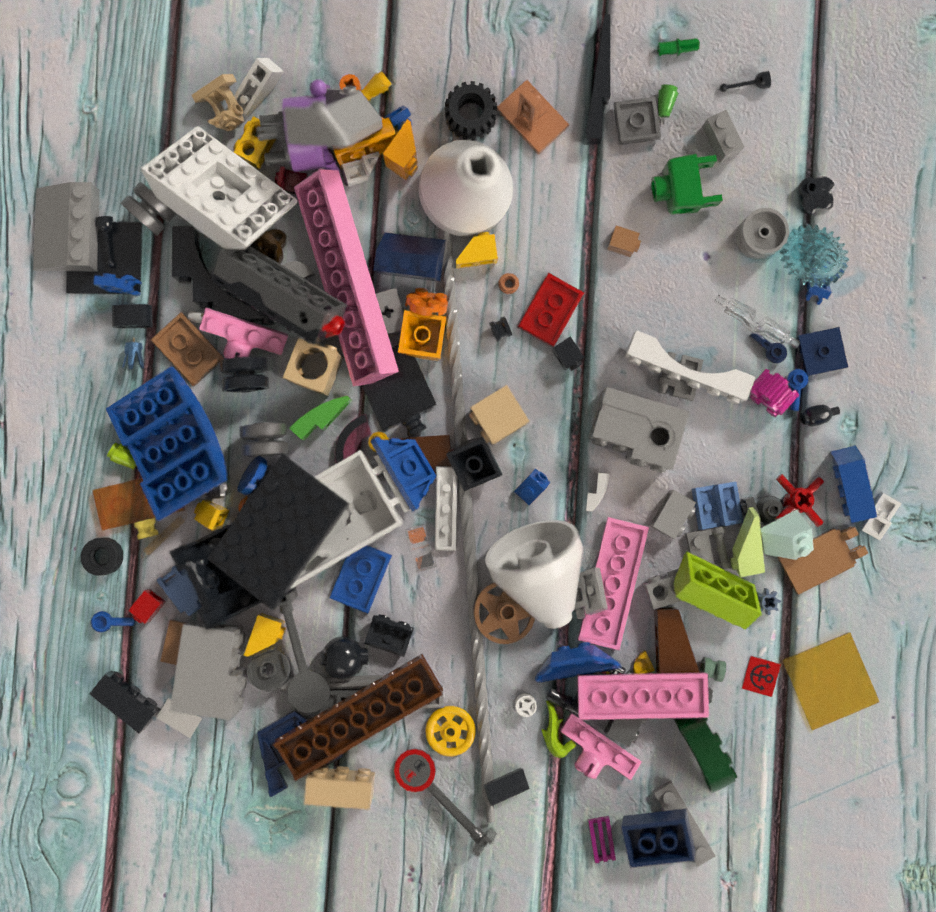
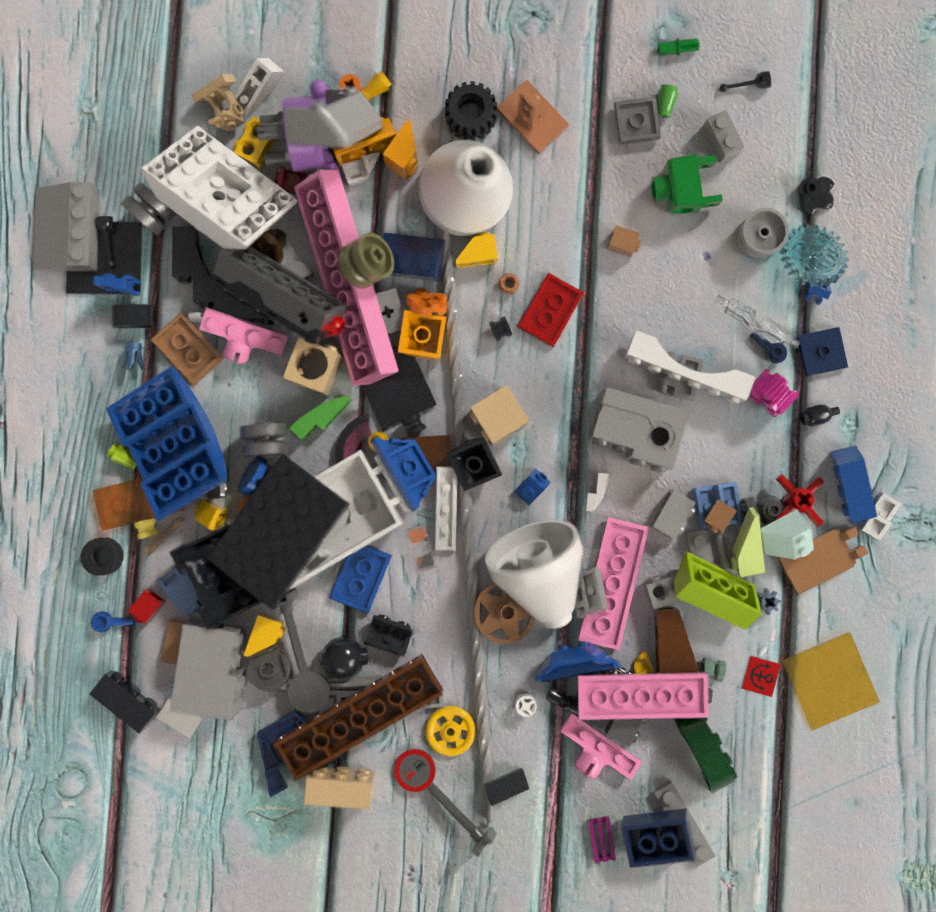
(245, 373): black wheel -> none
(366, 260): none -> olive wheel
(398, 116): blue tile -> none
(551, 735): lime piece -> none
(568, 354): black brick -> none
(601, 87): black slope -> none
(719, 516): none -> medium nougat brick
(797, 380): blue plate -> none

